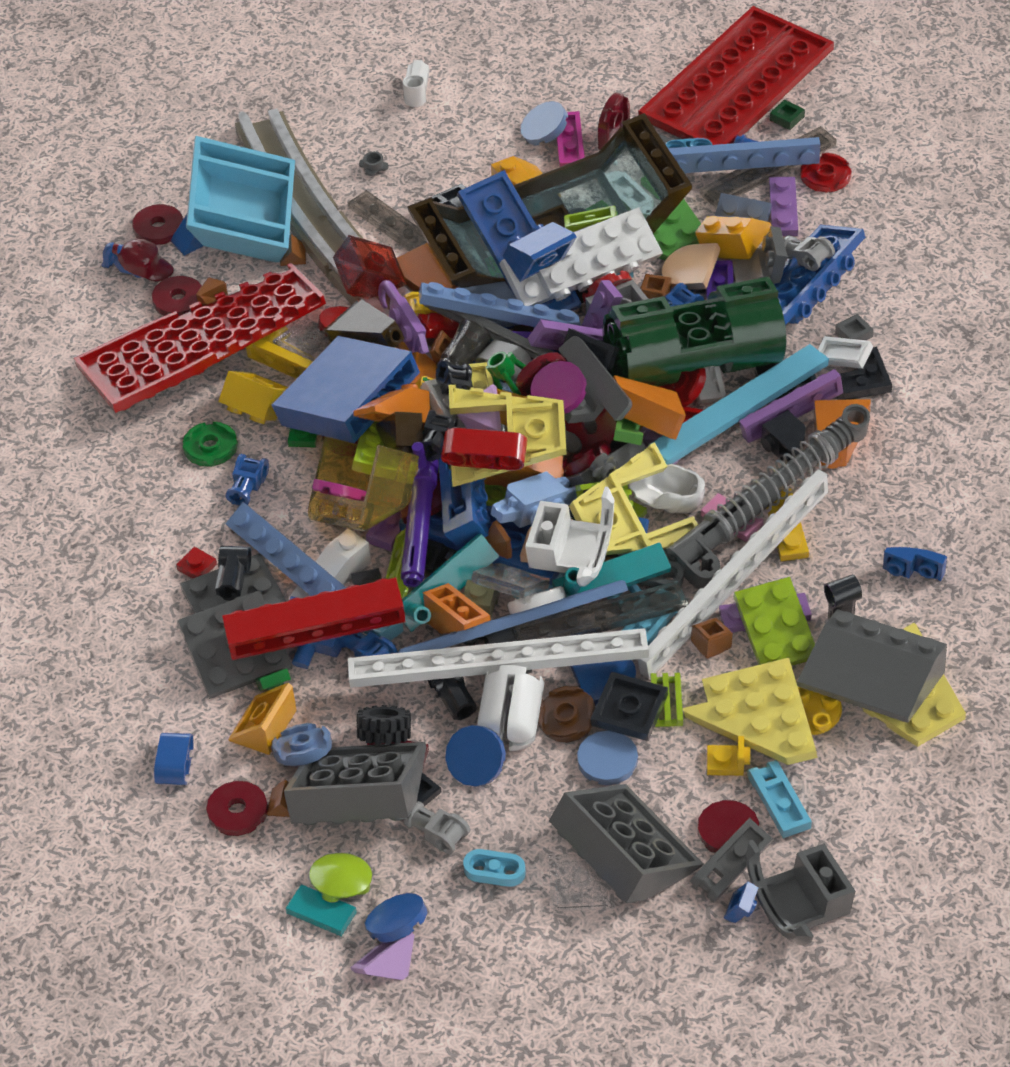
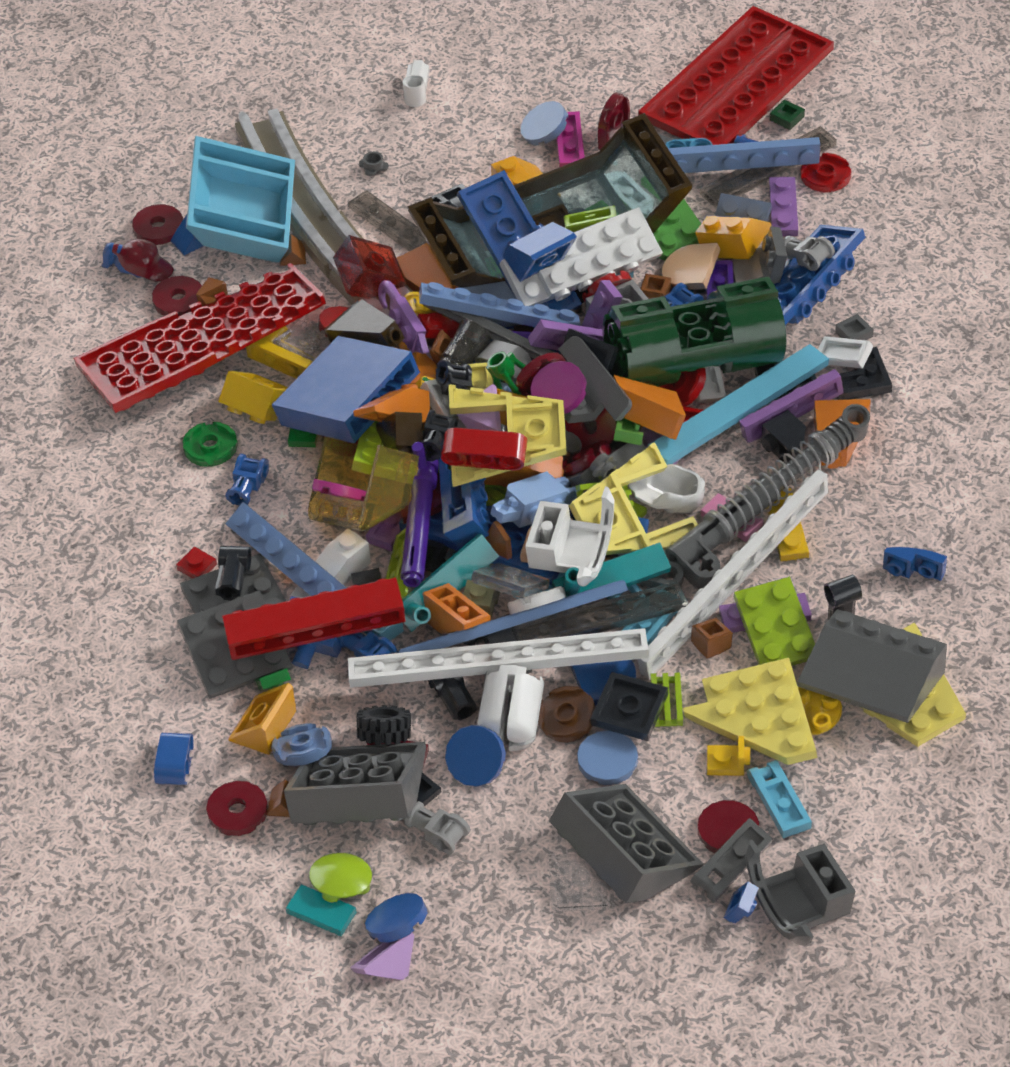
(495, 866): medium azure plate -> none

